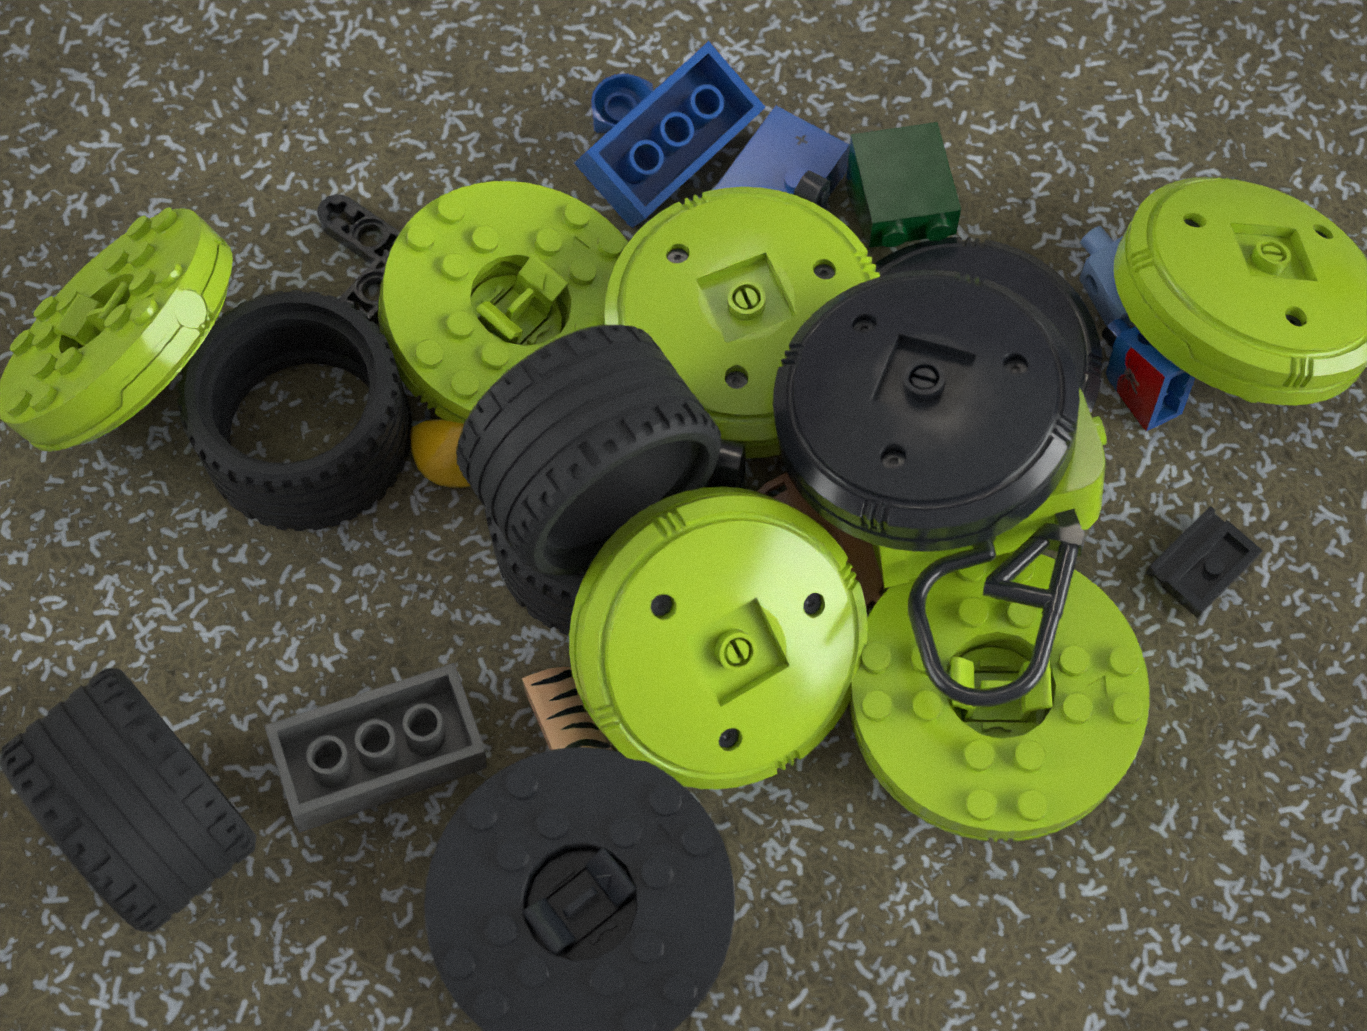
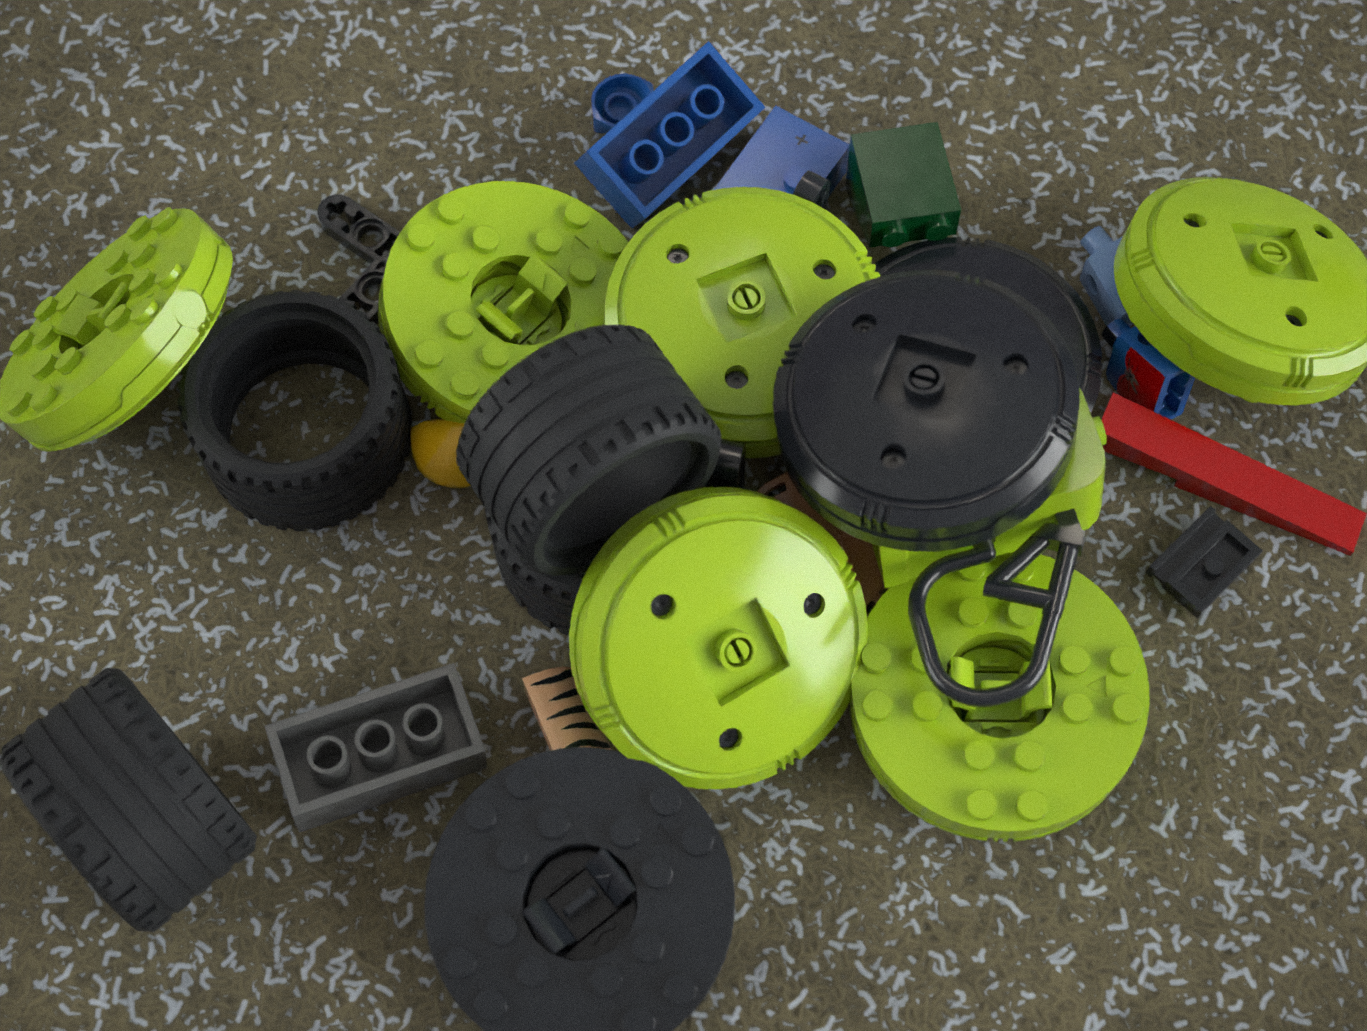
(1228, 476): none -> red slope

